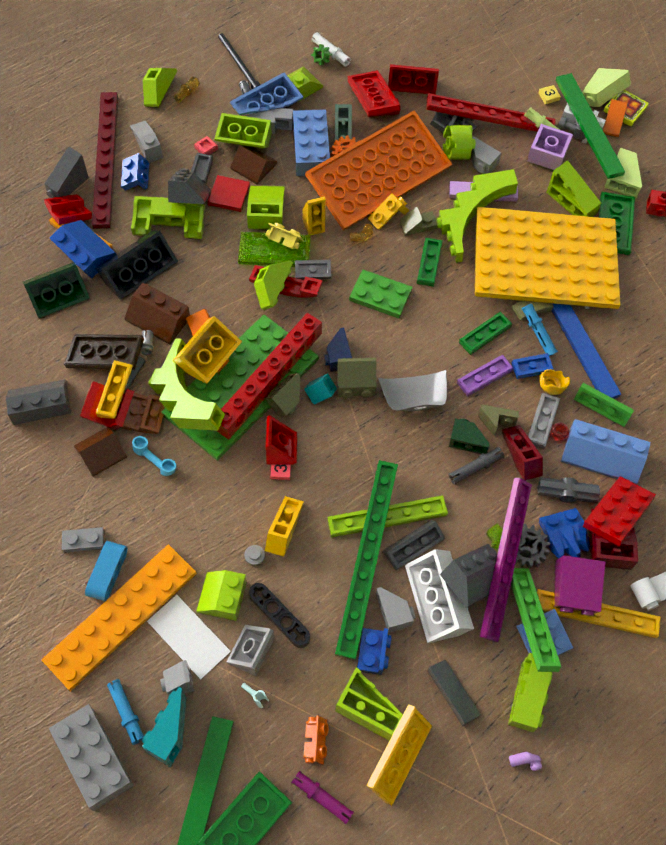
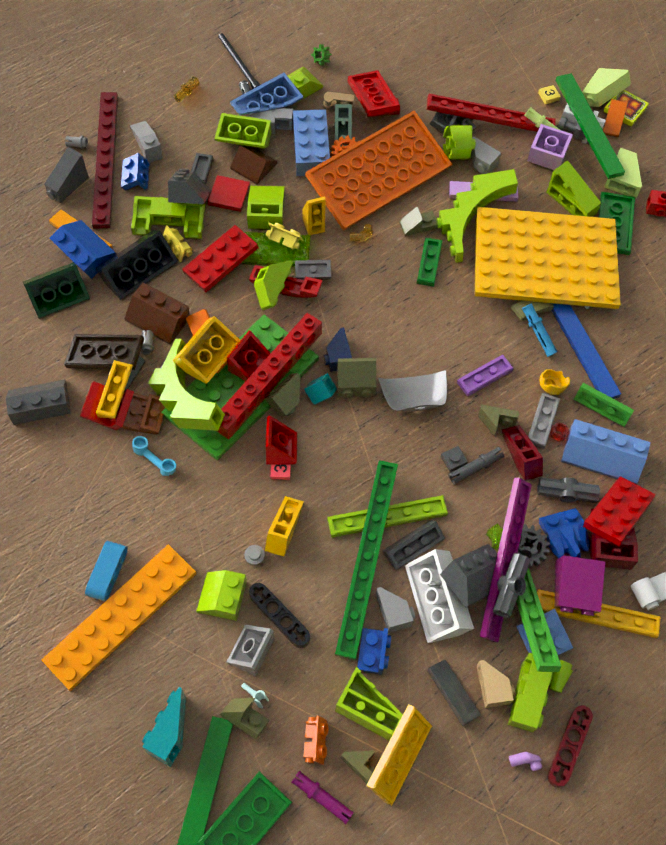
(67, 209): red slope -> none
(81, 142): none -> light grey pin
(82, 539): light grey plate -> none
(91, 757): light grey brick -> none
(100, 451): reddish brown slope -> none
(127, 715): dark azure pin -> none
(156, 85): lime slope -> none
(176, 243): none -> light yellow hinge
(177, 676): light grey slope -> none
(188, 636): white sticker -> none
(206, 146): coral tile -> none
(220, 258): none -> red plate
(242, 715): none -> olive slope
(247, 356): none -> red slope
(333, 98): none -> tan plate
(336, 52): white pin -> none
(357, 760): none -> olive slope
(380, 293): bright green plate -> none
(388, 210): yellow bracket -> none
(413, 79): red slope -> none
(454, 459): none -> dark grey plate
(468, 437): dark green slope -> none
(485, 333): green tile -> none
(494, 686): none -> tan slope
(511, 585): none -> dark grey piece
(531, 365): blue plate -> none
(560, 678): none -> lime cone
(573, 747): none -> dark red beam

